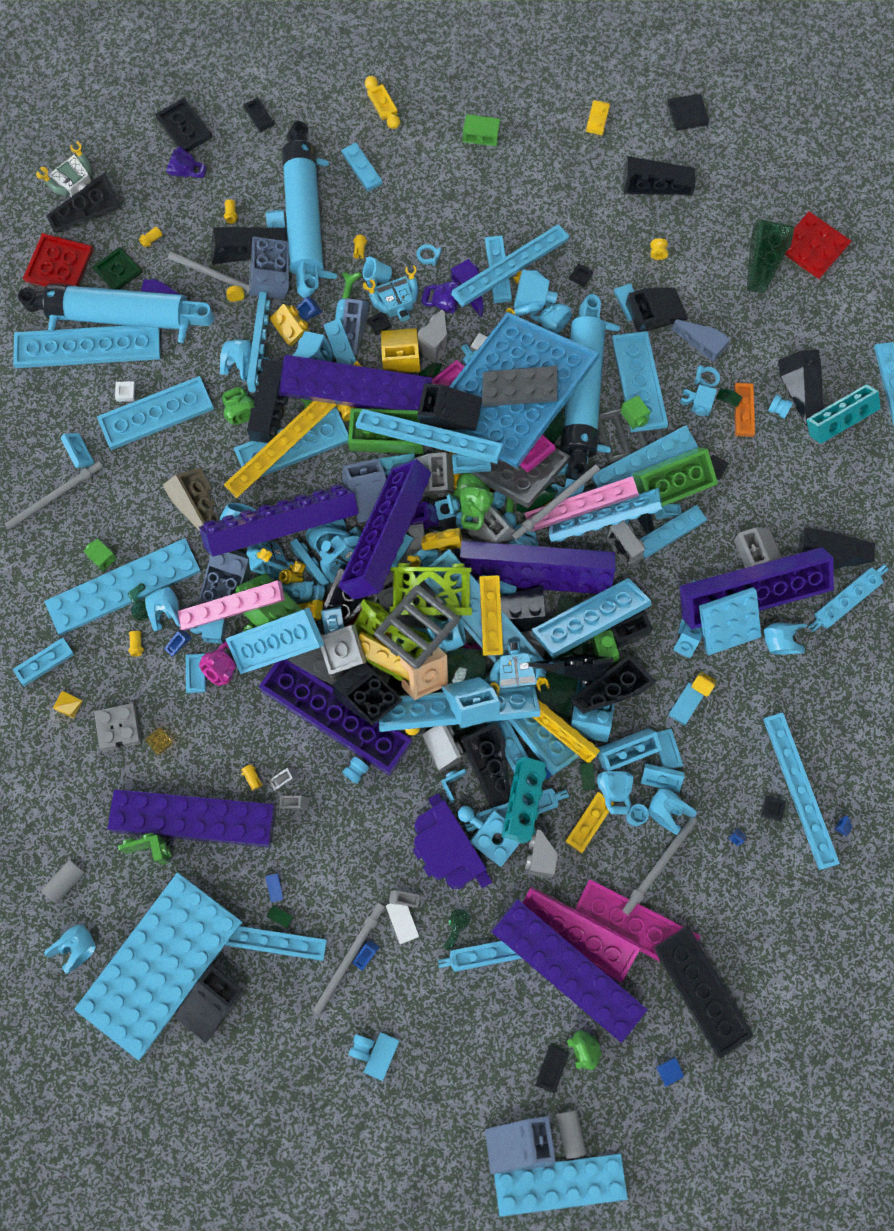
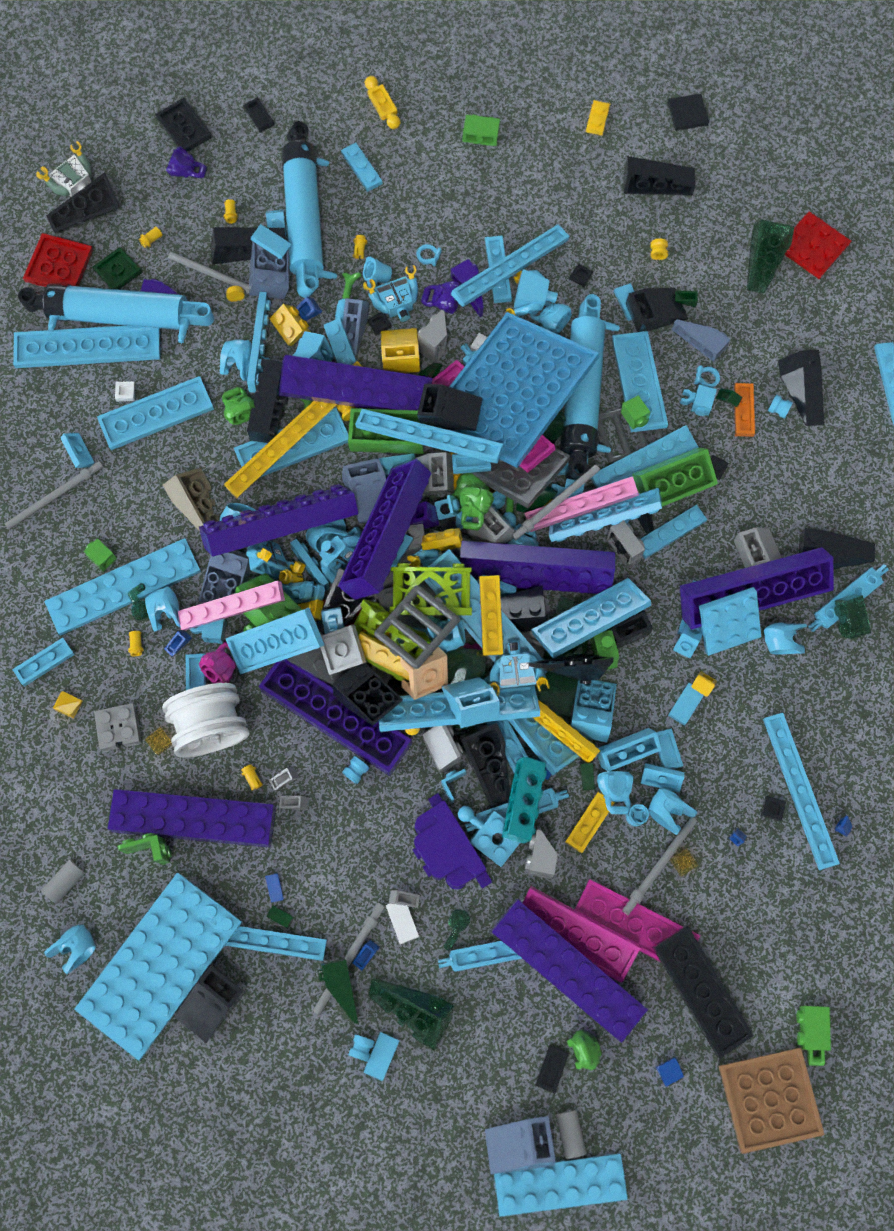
(205, 719): none -> white wheel
(270, 241): none -> medium azure tile
(337, 981): none -> dark green slope
(421, 1012): none -> clear green wedge
(520, 386): dark grey plate -> none
(617, 684): black wedge -> none
(668, 511): medium azure piece -> none
(683, 862): none -> clear yellow plate
(687, 297): none -> dark green piece
(771, 1100): none -> medium nougat plate
(814, 1032): none -> bright green brick
(843, 413): teal brick -> none
(852, 616): none -> clear green brick

